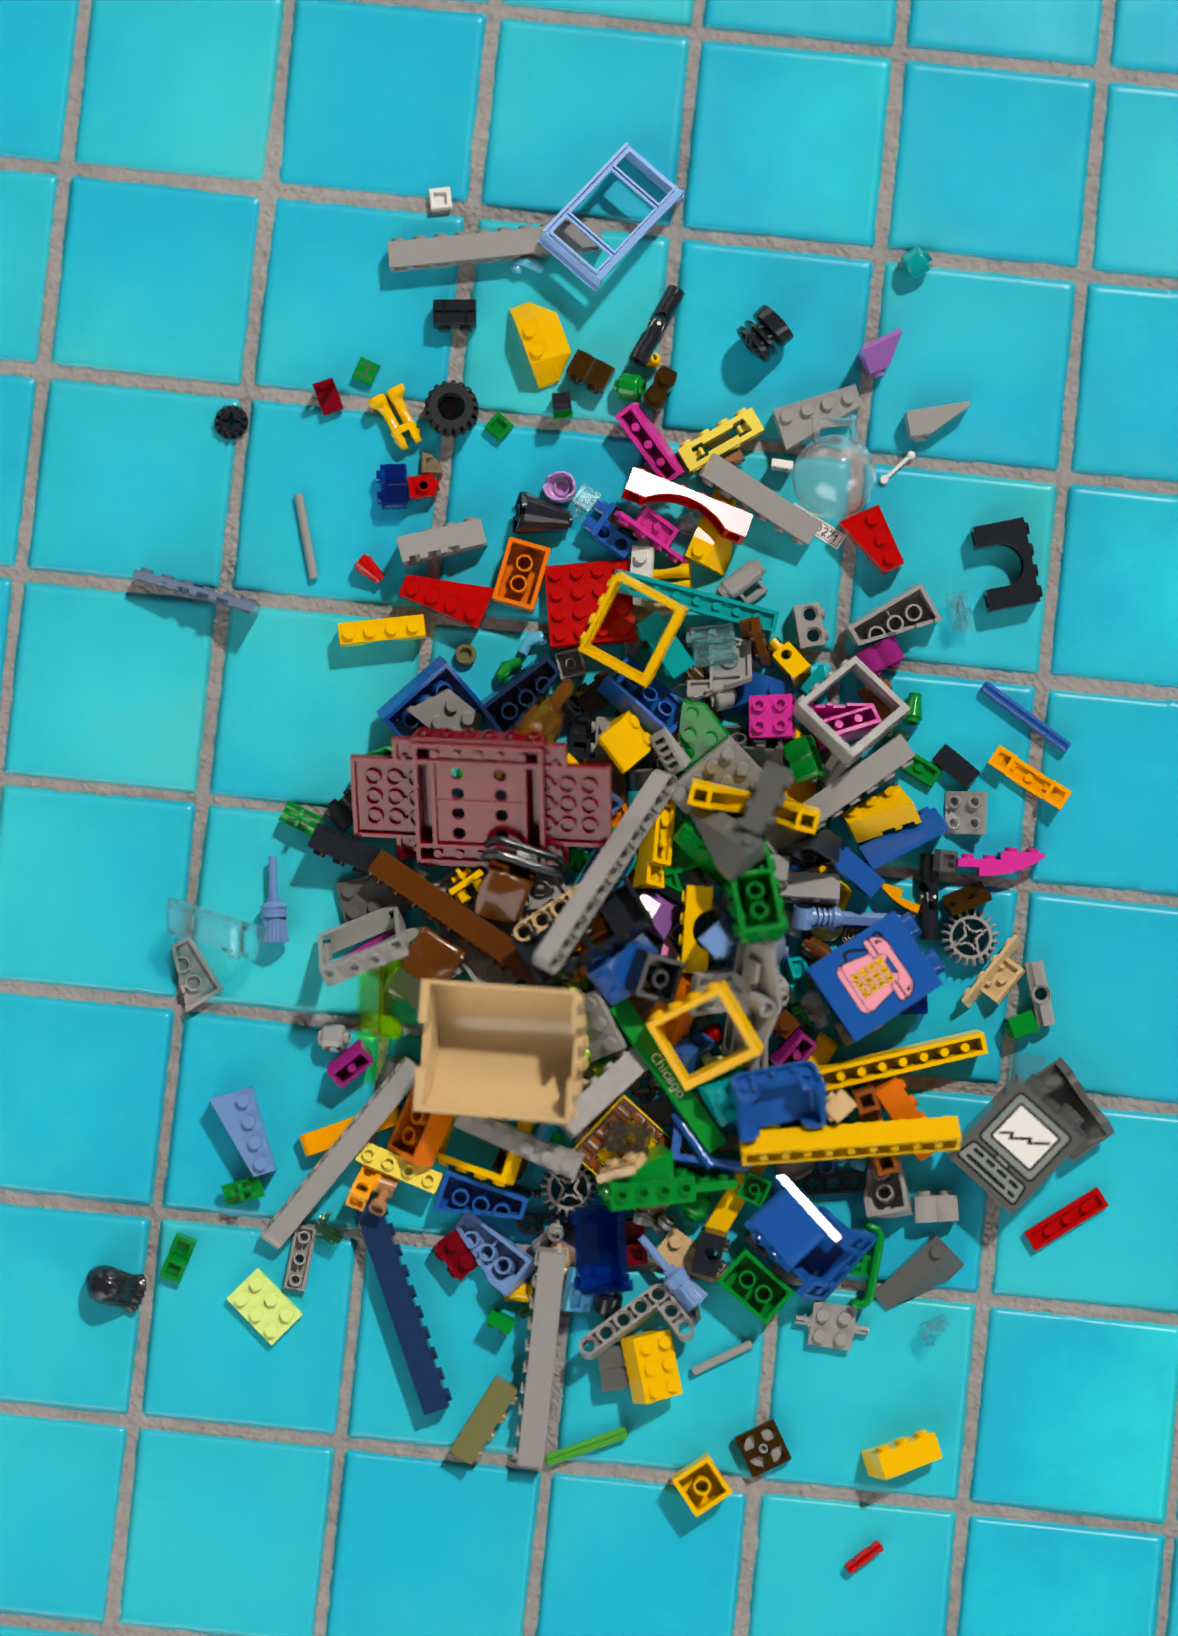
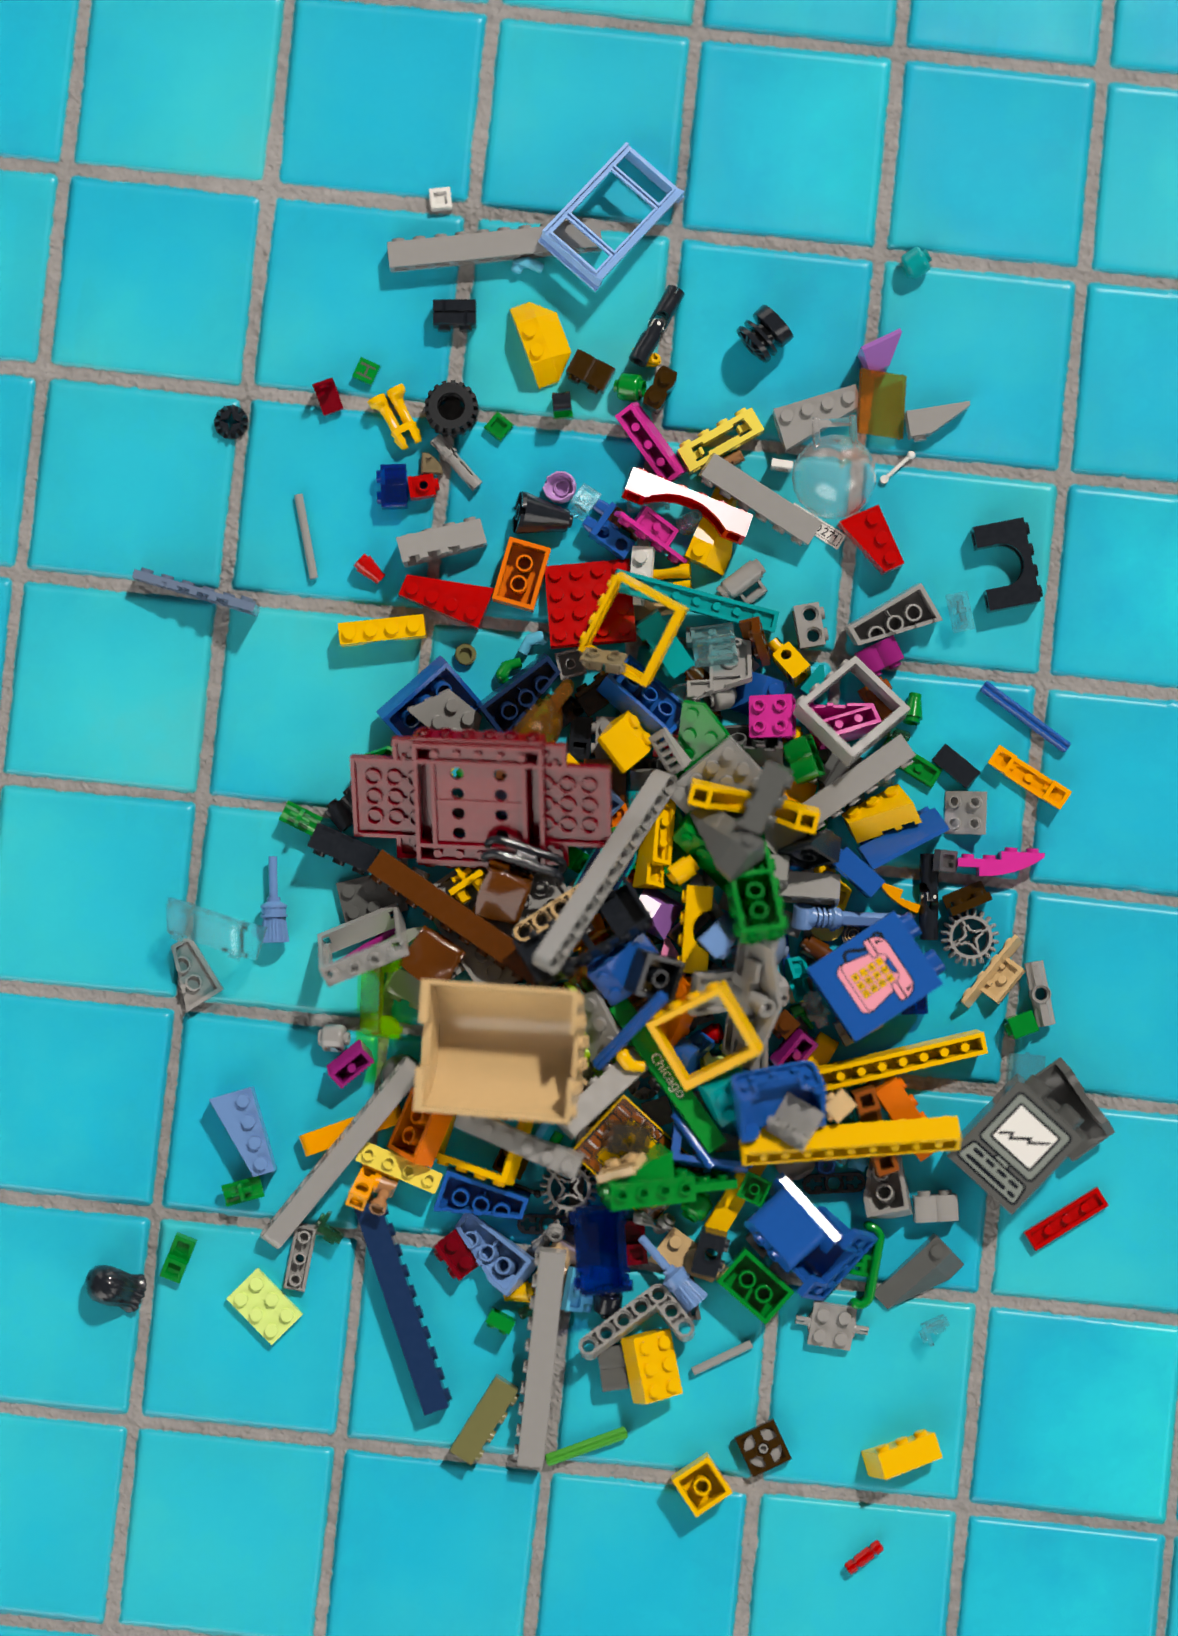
(461, 468): none -> light grey pin
(595, 659): none -> dark tan hinge
(627, 1063): none -> yellow arm
(630, 1030): none -> blue axle
(682, 870): none -> yellow brick
(795, 1121): none -> light grey hinge
(881, 404): none -> clear orange piece

